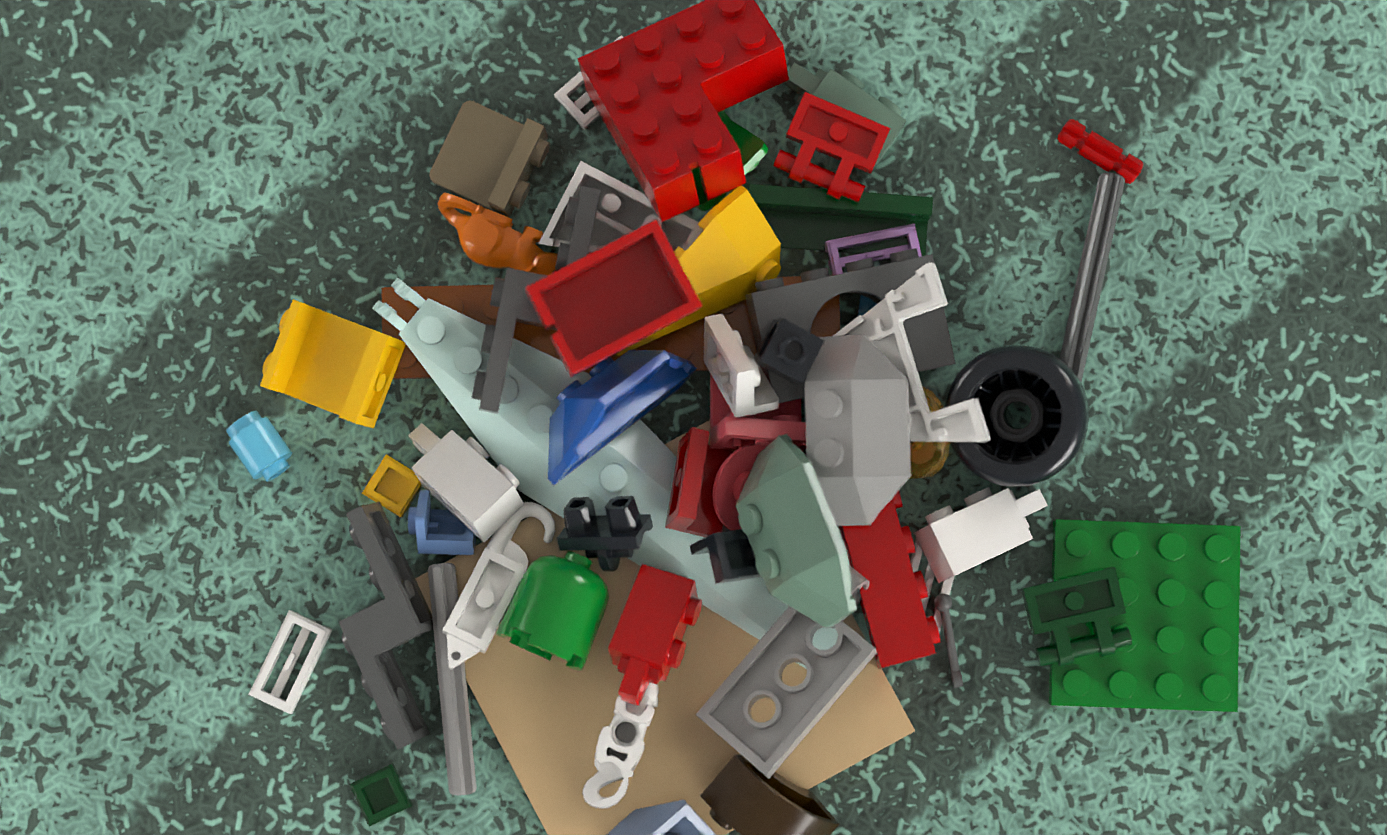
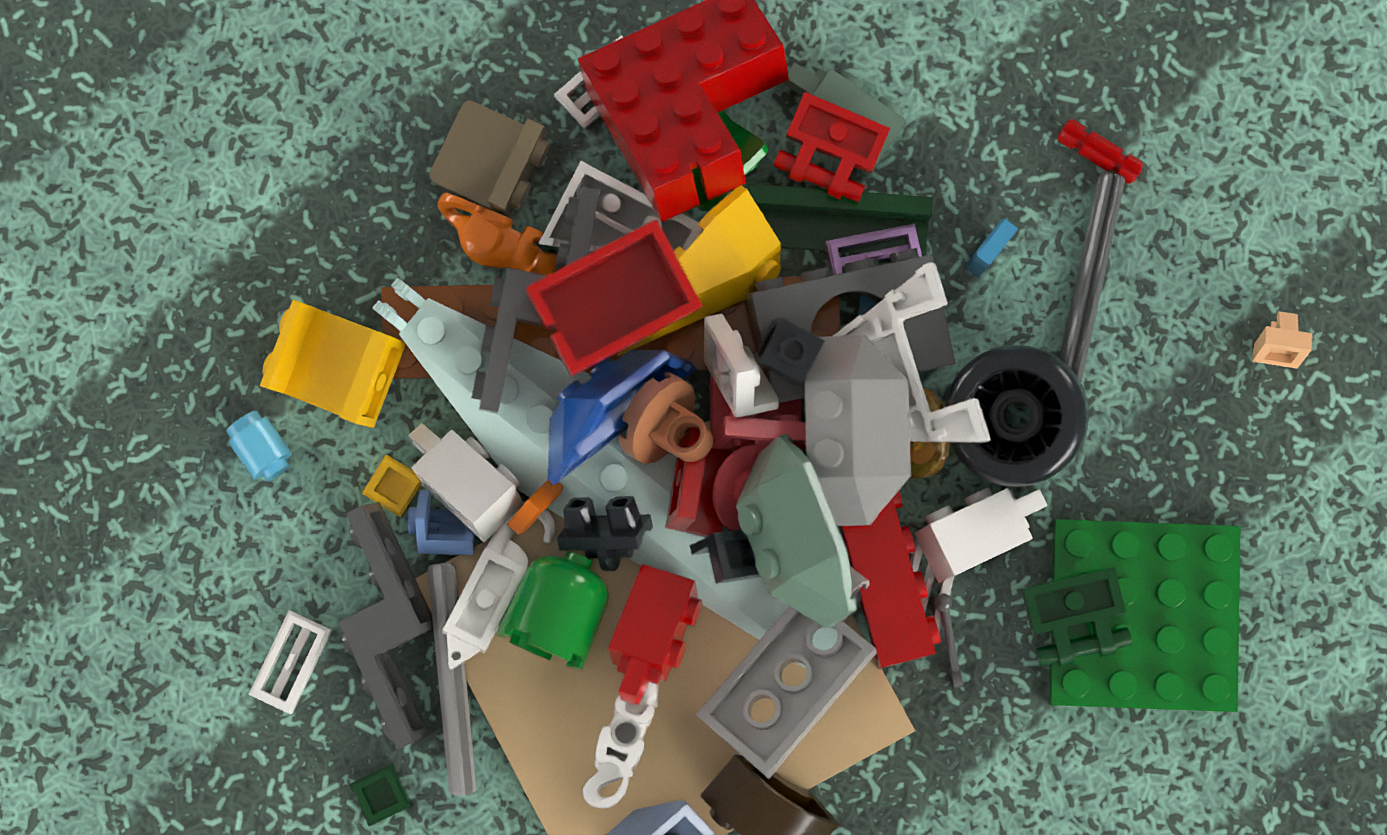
(534, 507): none -> orange tile
(659, 419): none -> nougat tile
(991, 247): none -> dark azure tile
(1283, 343): none -> light nougat tile

